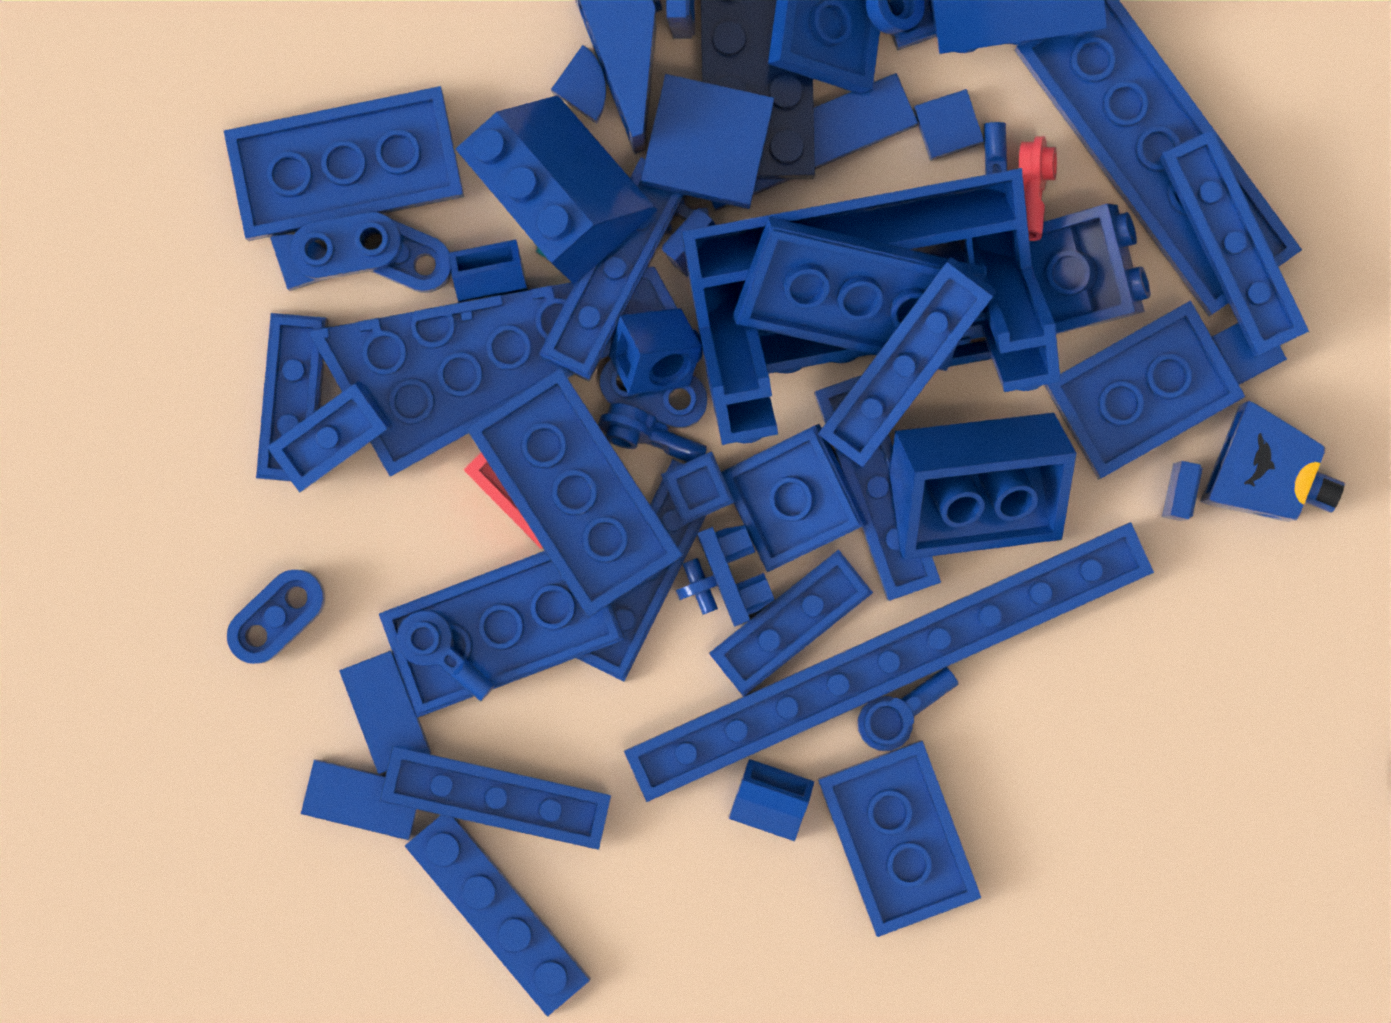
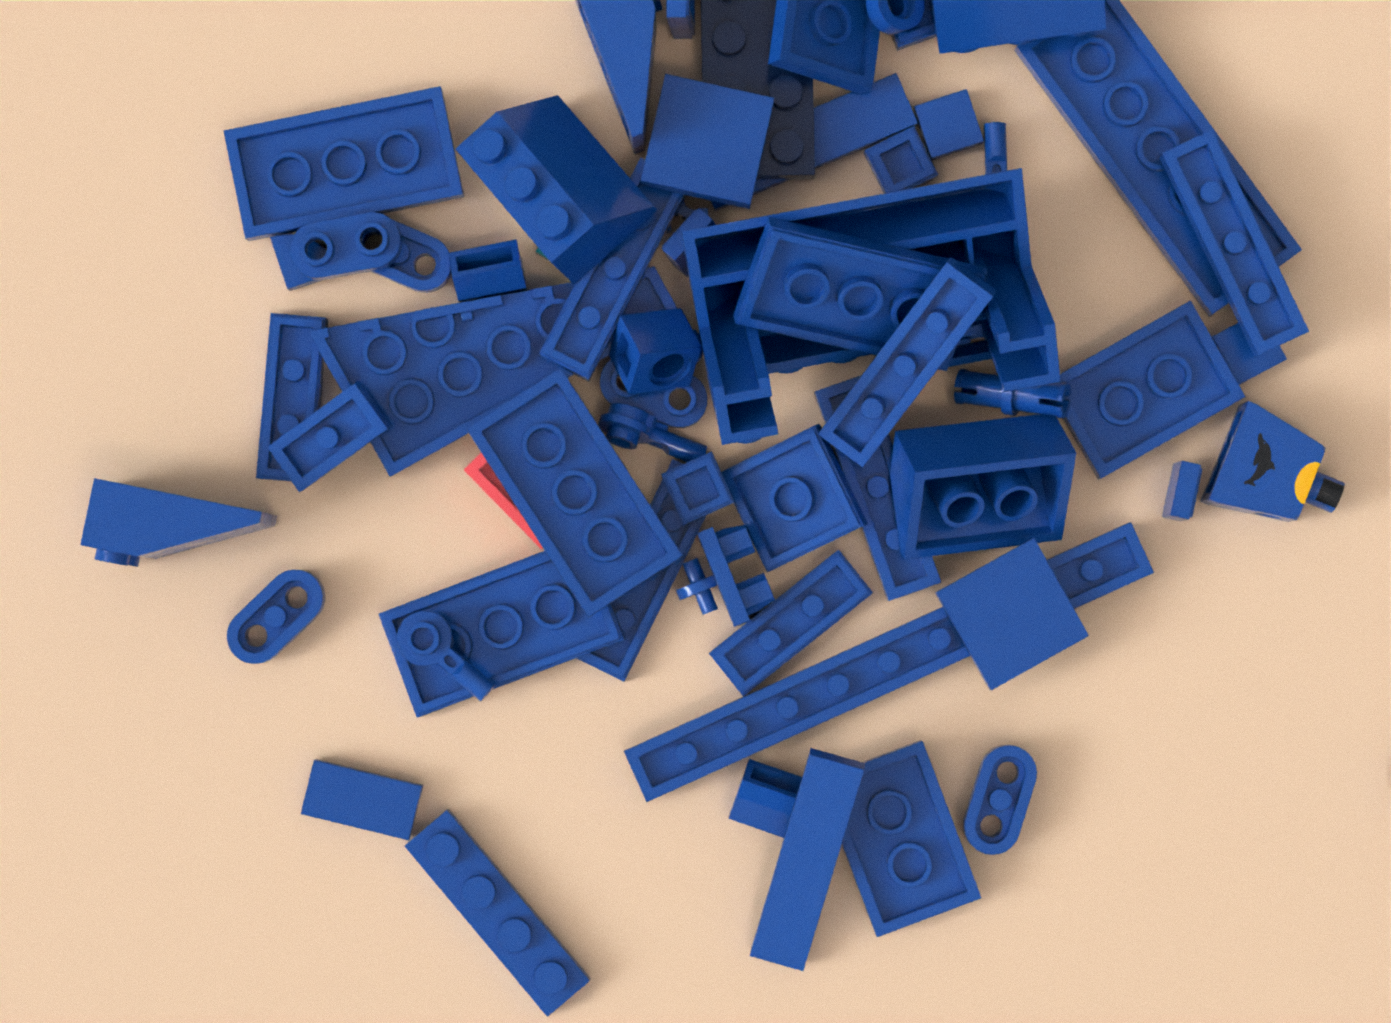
(149, 523): none -> blue slope
(383, 708): blue tile -> none
(495, 798): blue plate -> none
(583, 85): blue tile -> none
(807, 859): none -> blue tile
(889, 720): blue plate -> none
(901, 162): none -> blue tile
(987, 391): none -> blue pin
(1004, 800): none -> blue plate
(1011, 614): none -> blue tile
(1037, 166): coral plate -> none
(1089, 268): blue plate -> none

